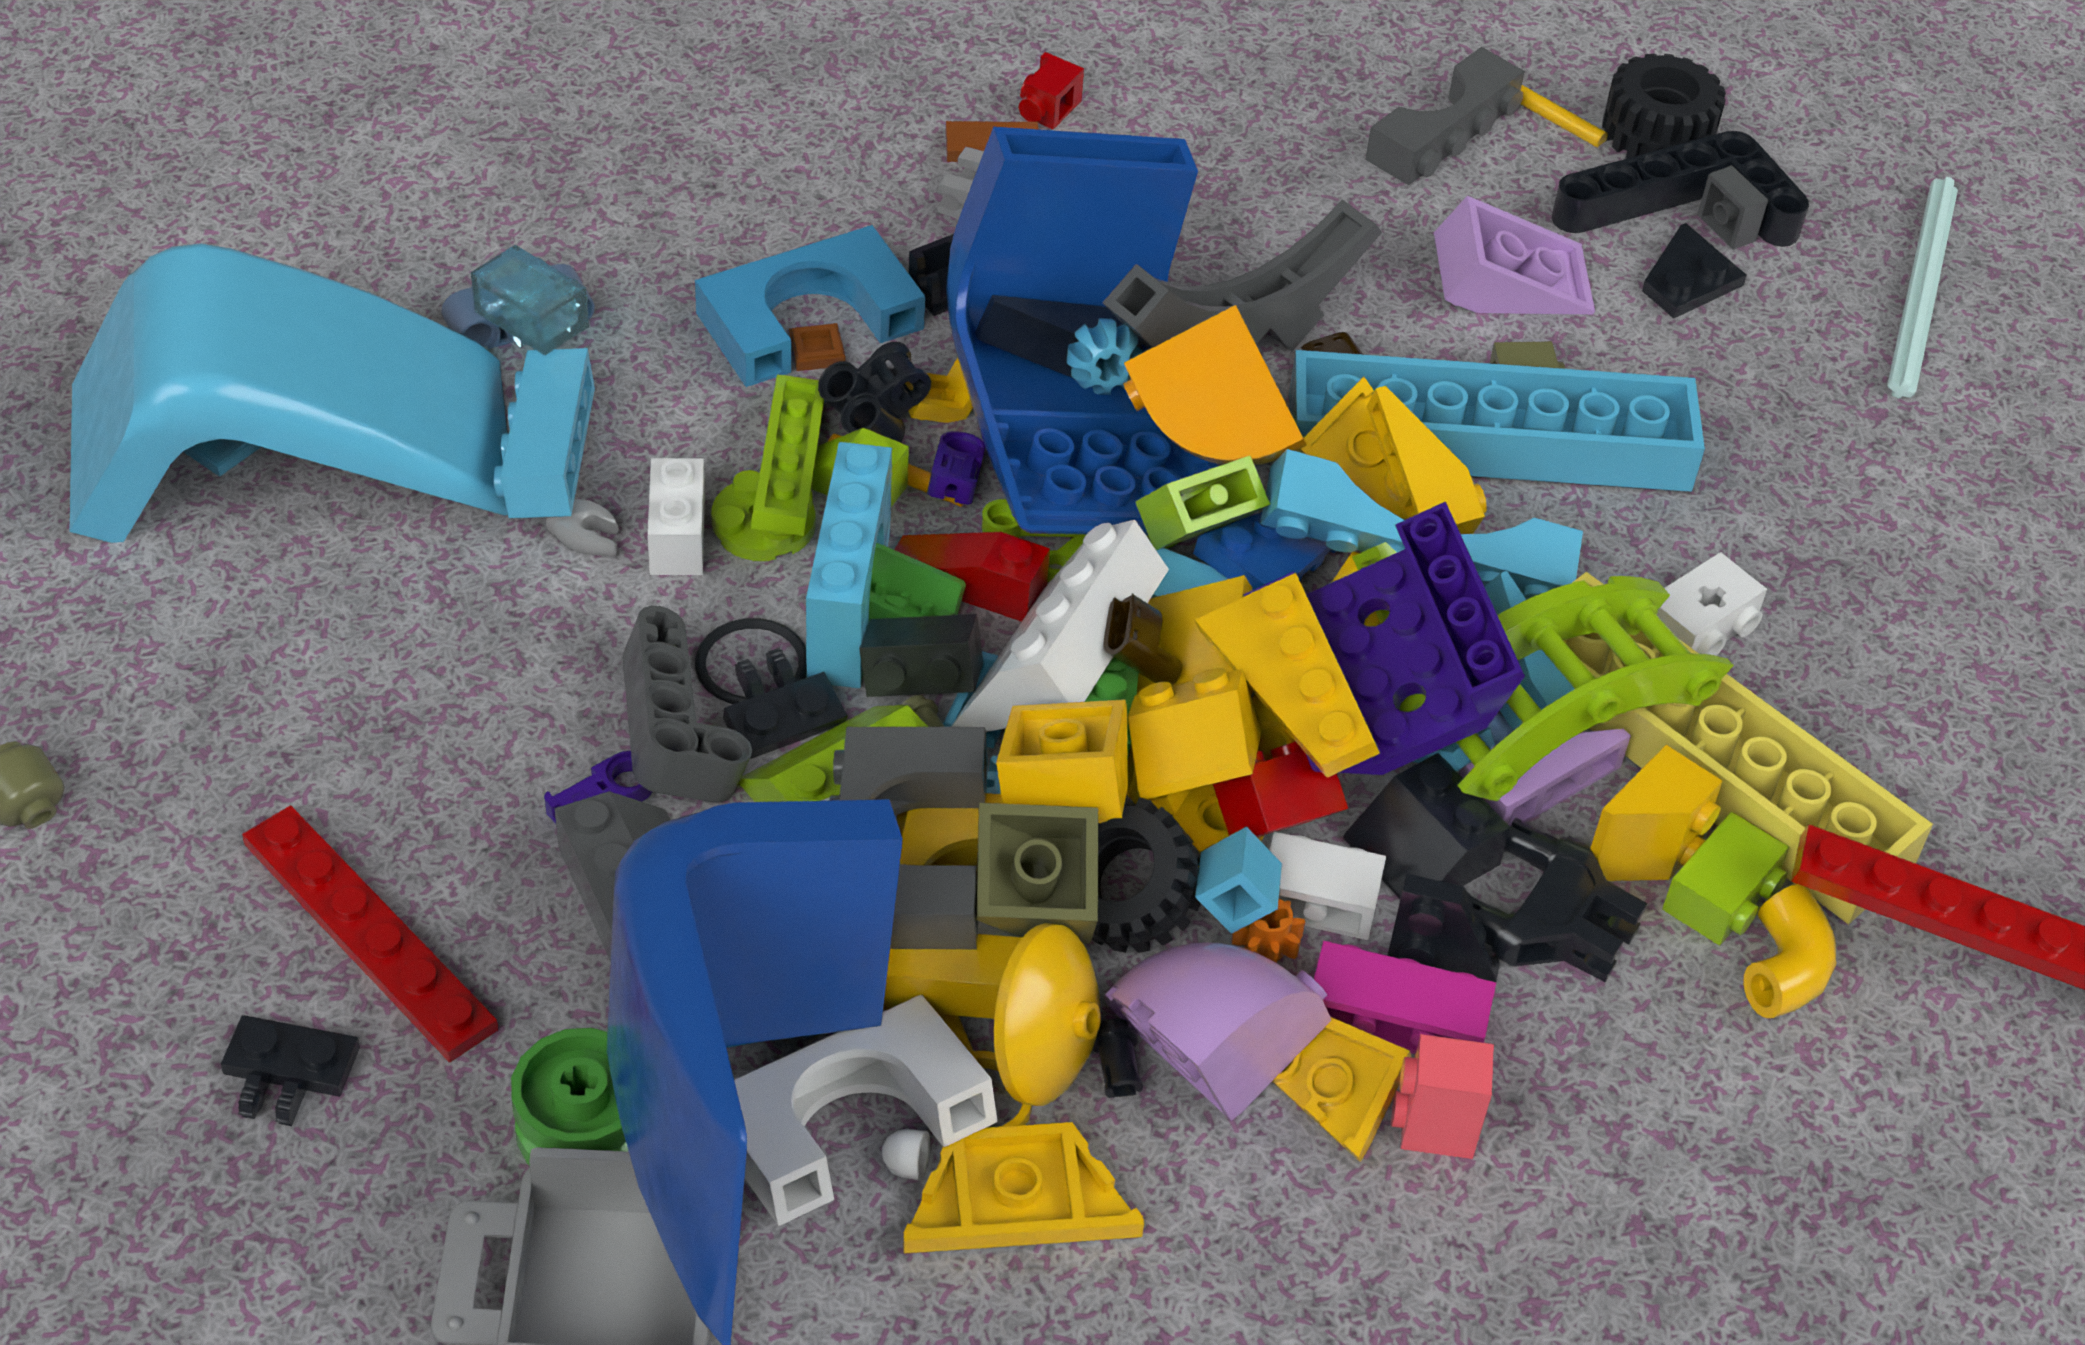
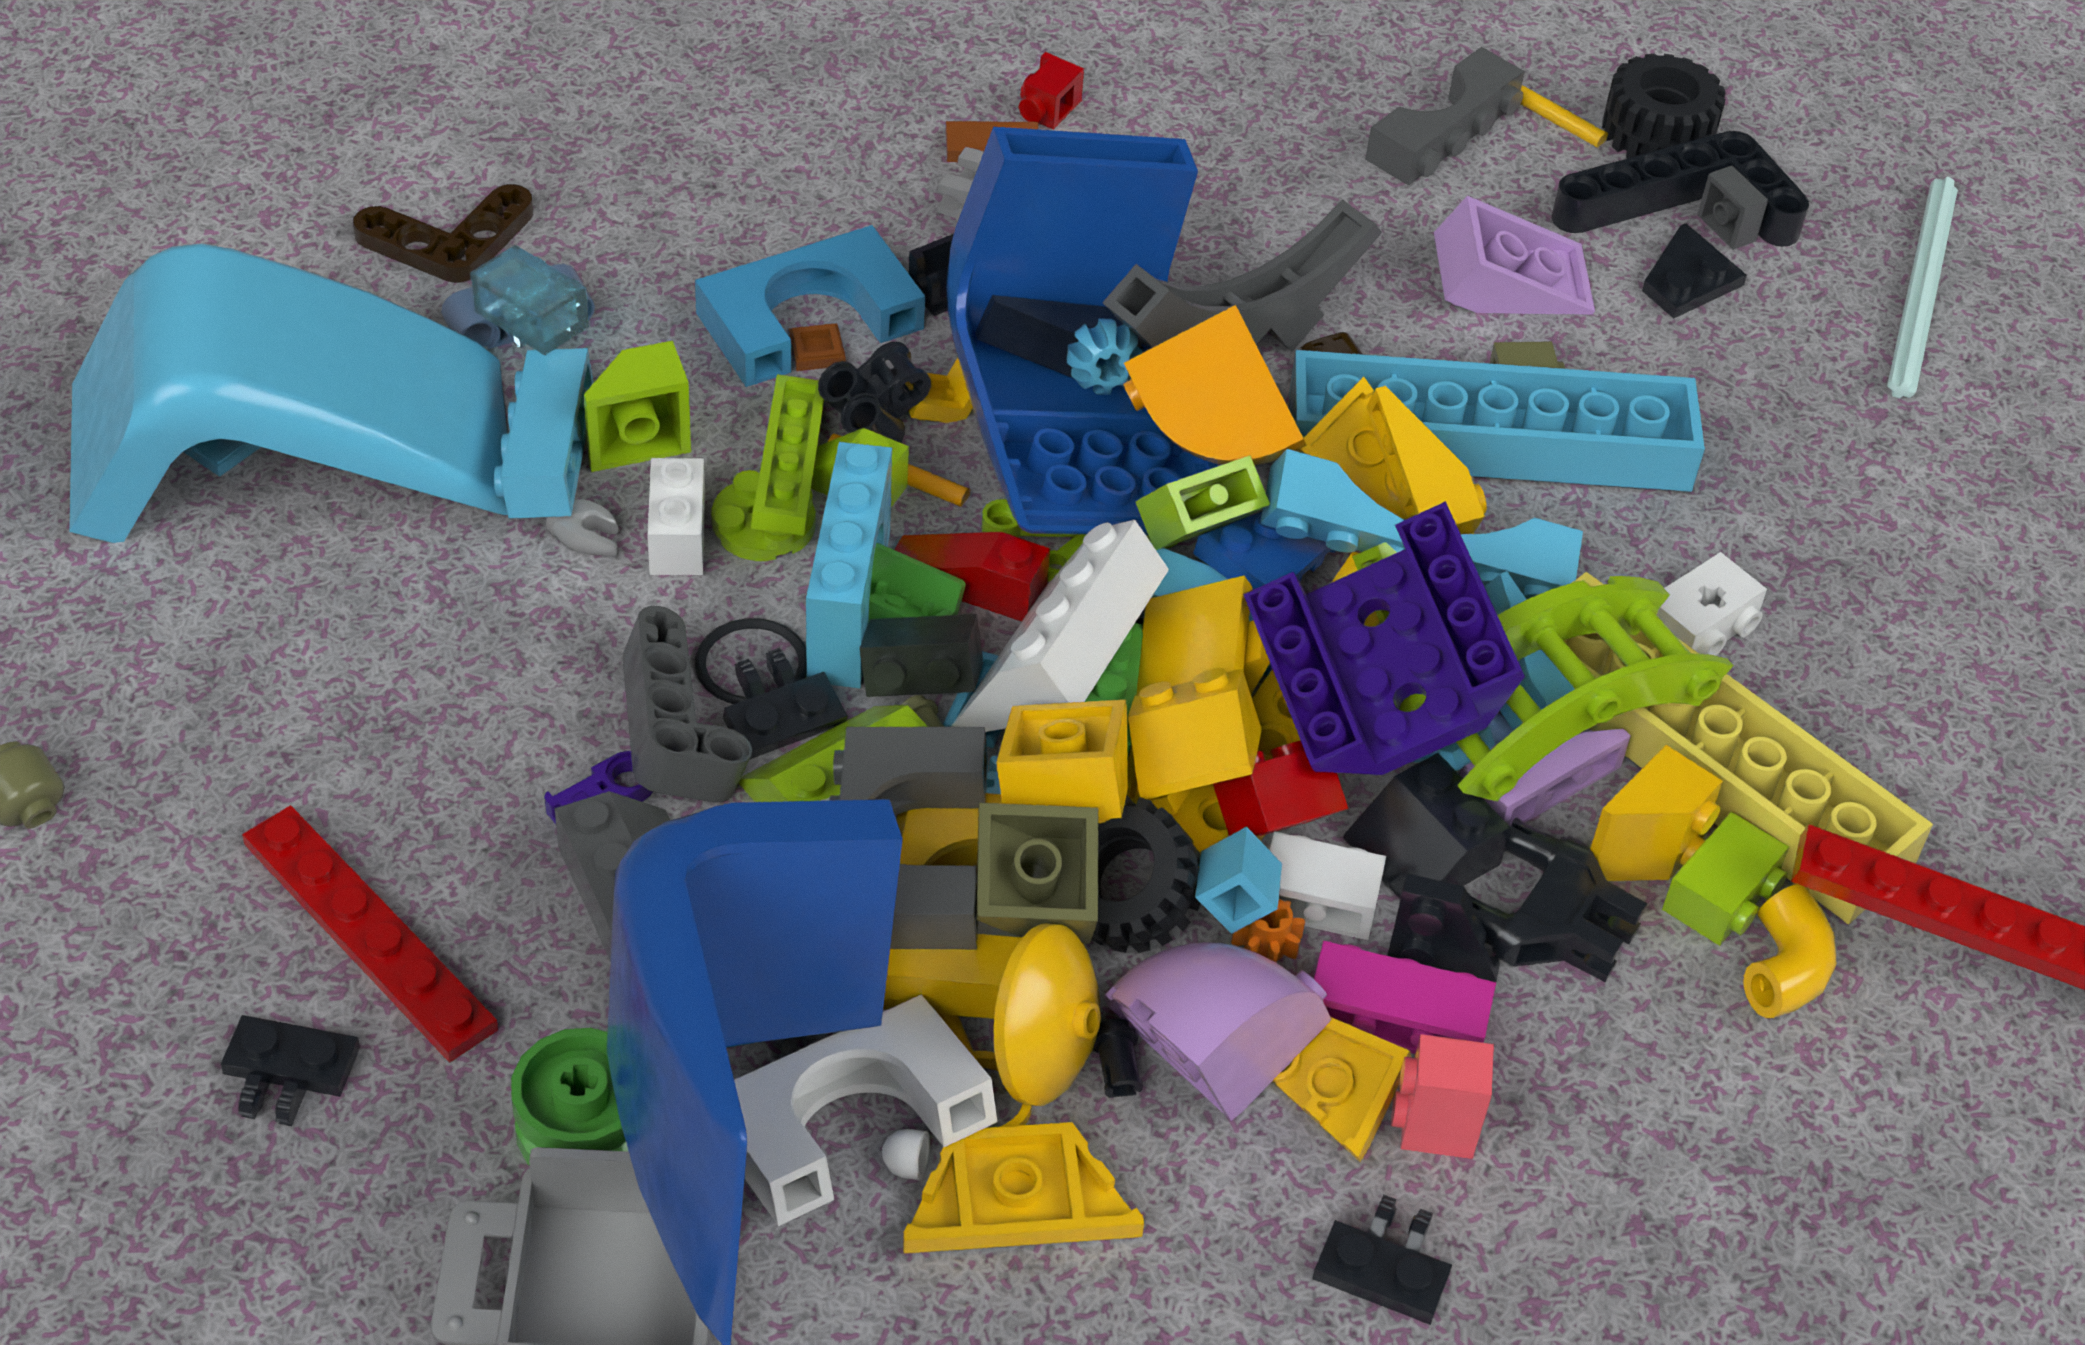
(443, 245): none -> dark brown beam
(638, 408): none -> lime slope
(956, 467): dark purple piece -> none
(1134, 639): dark brown piece -> none
(1293, 671): yellow wing -> none
(1384, 1270): none -> black hinge

